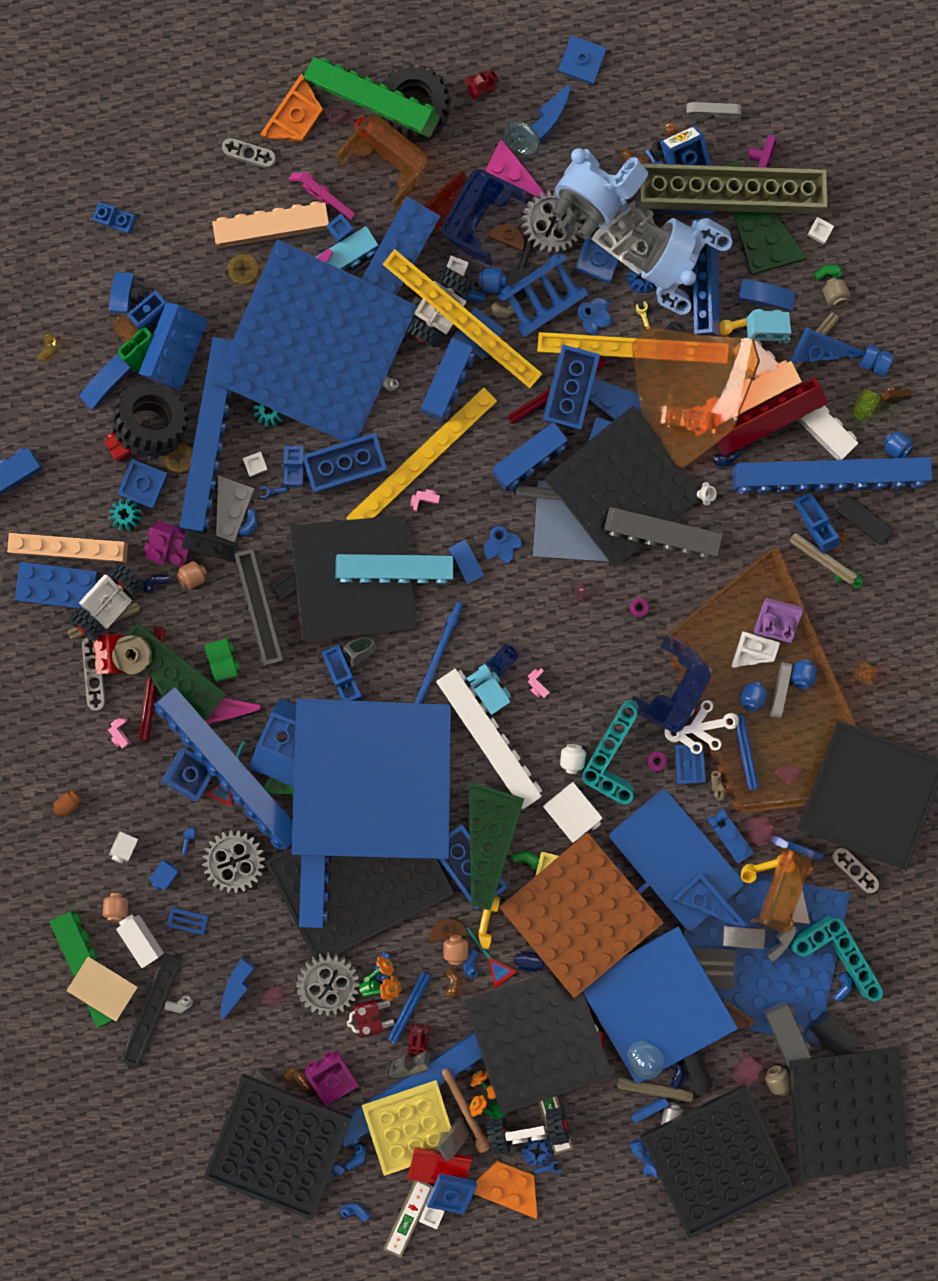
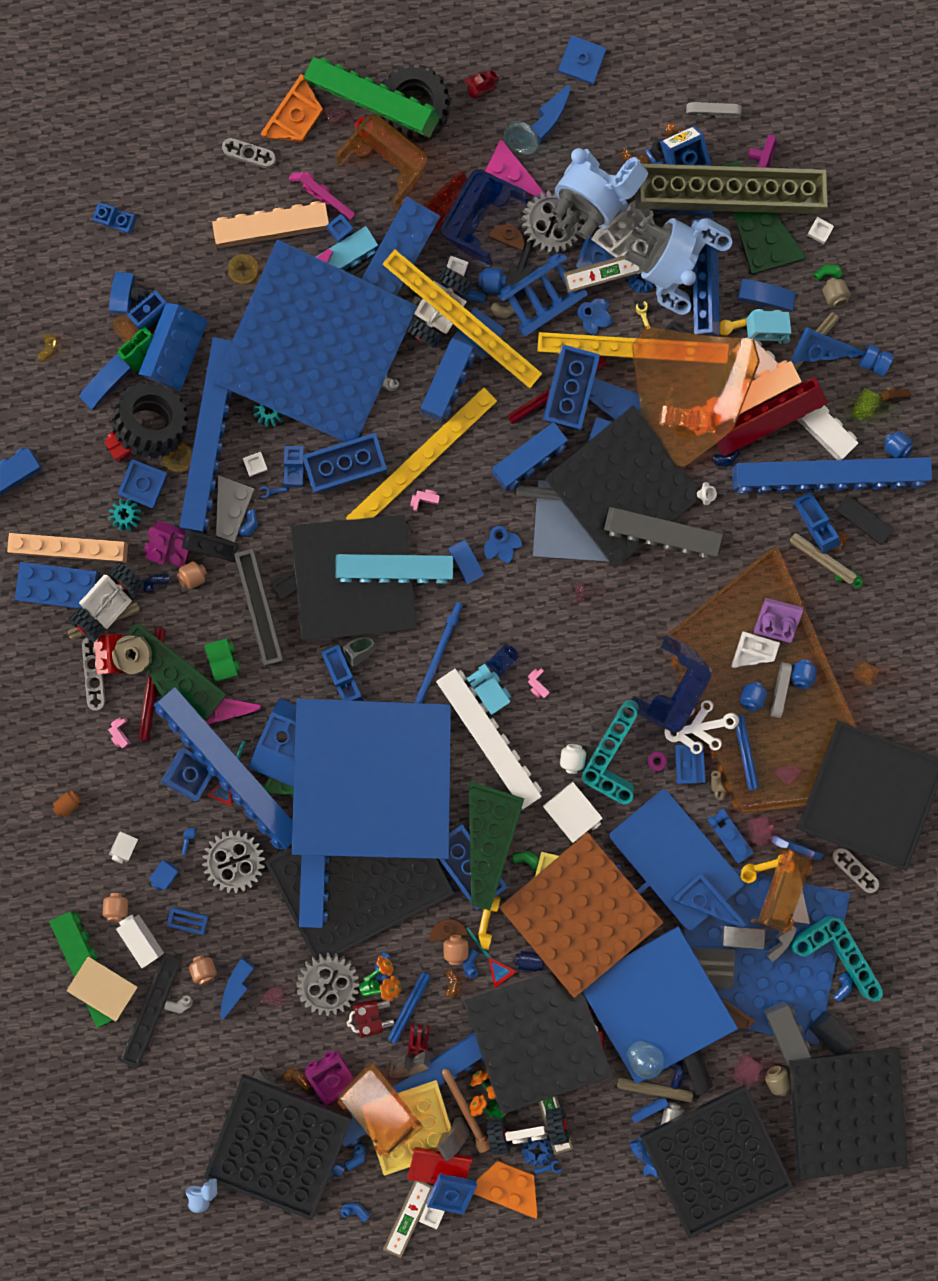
(200, 1197): none -> light blue piece
(202, 970): none -> nougat head
(379, 1110): none -> clear orange windscreen
(599, 273): none -> tile
(633, 607): magenta plate -> none

